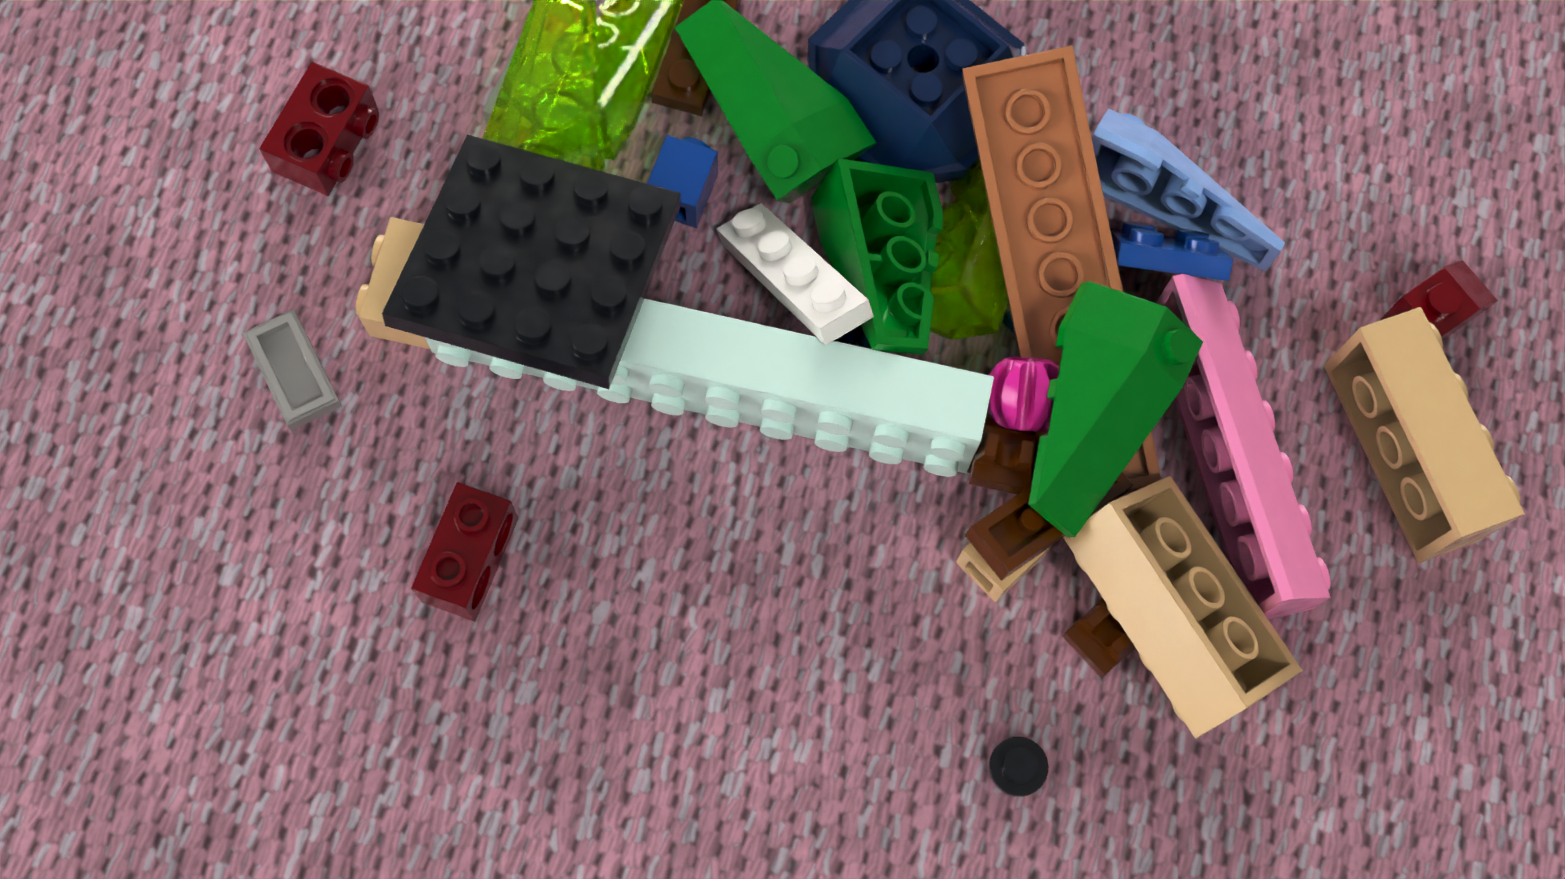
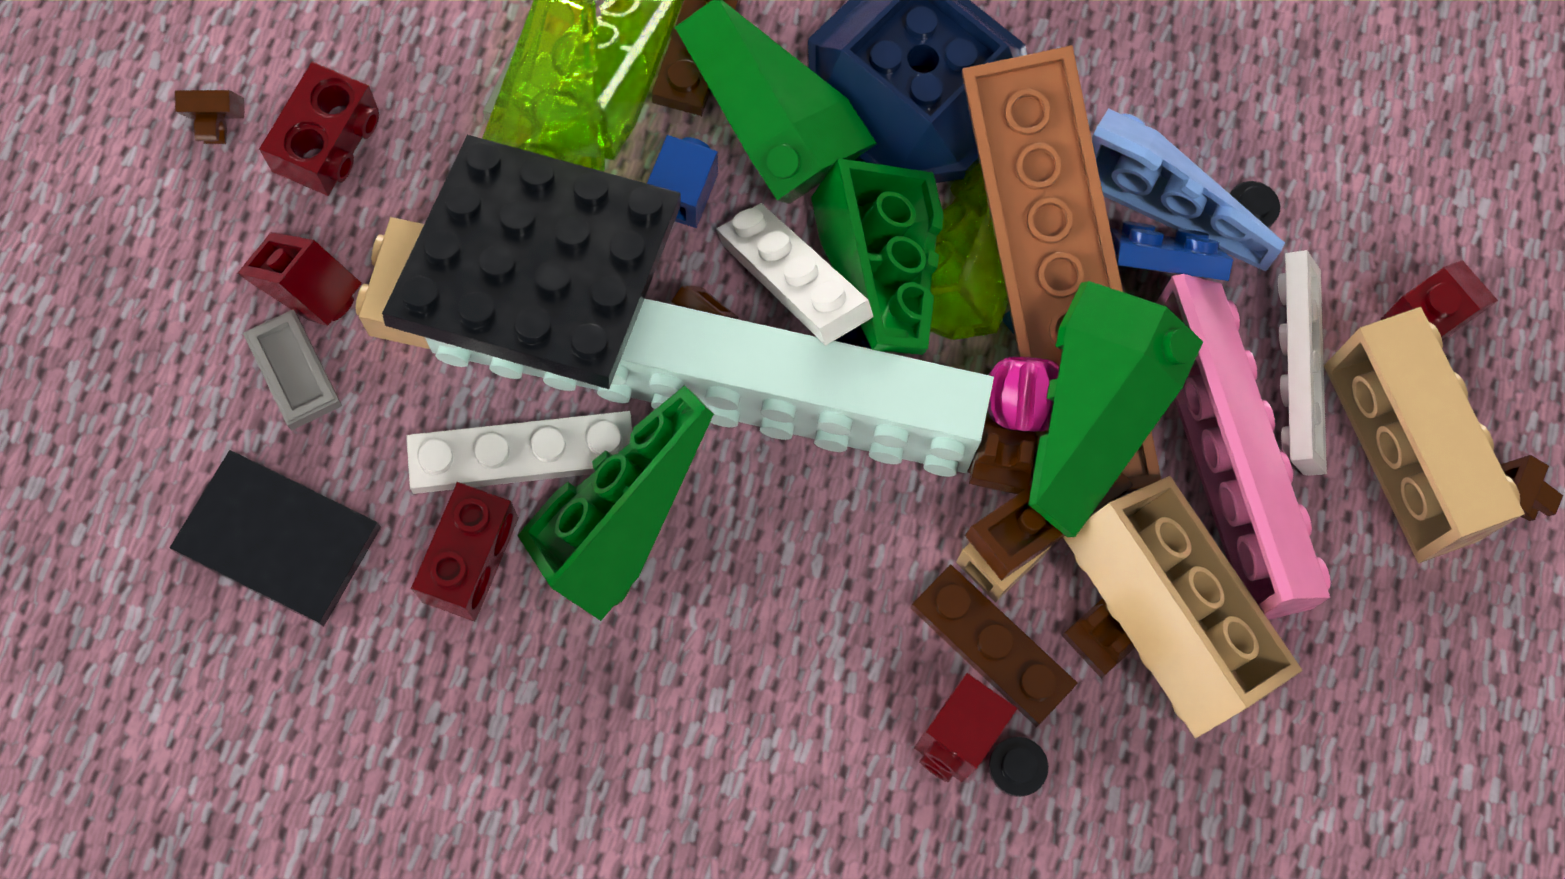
(209, 111): none -> reddish brown tile
(276, 537): none -> black tile
(301, 277): none -> dark red slope
(514, 451): none -> white plate
(599, 534): none -> green wedge
(701, 300): none -> reddish brown tile
(964, 730): none -> dark red brick
(993, 645): none -> reddish brown plate
(1258, 200): none -> black plate
(1303, 344): none -> white plate
(1534, 492): none -> reddish brown tile

